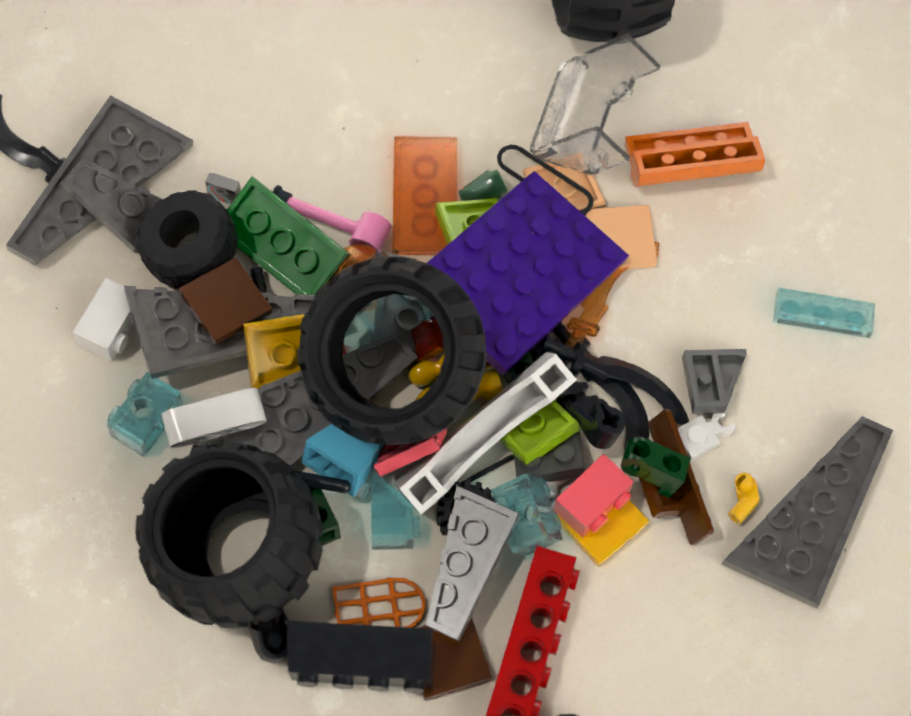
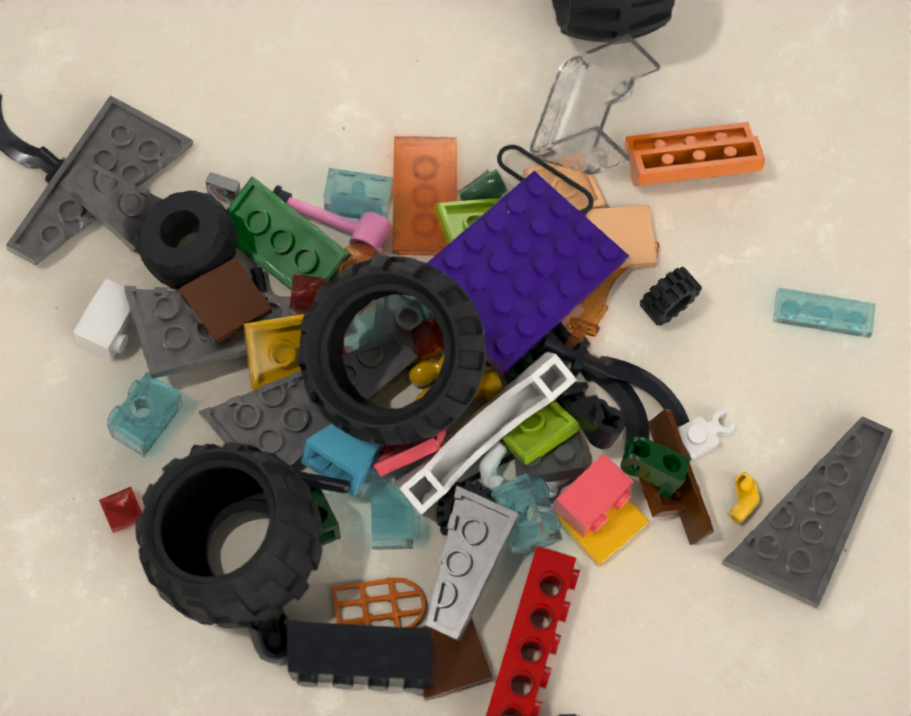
(121, 509): none -> clear red tile
(213, 417): white beam -> none
(304, 290): none -> clear red tile
(354, 193): none -> clear light blue brick
(489, 465): none -> white arm
(670, 296): none -> black tyre
(711, 377): dark grey wing -> none

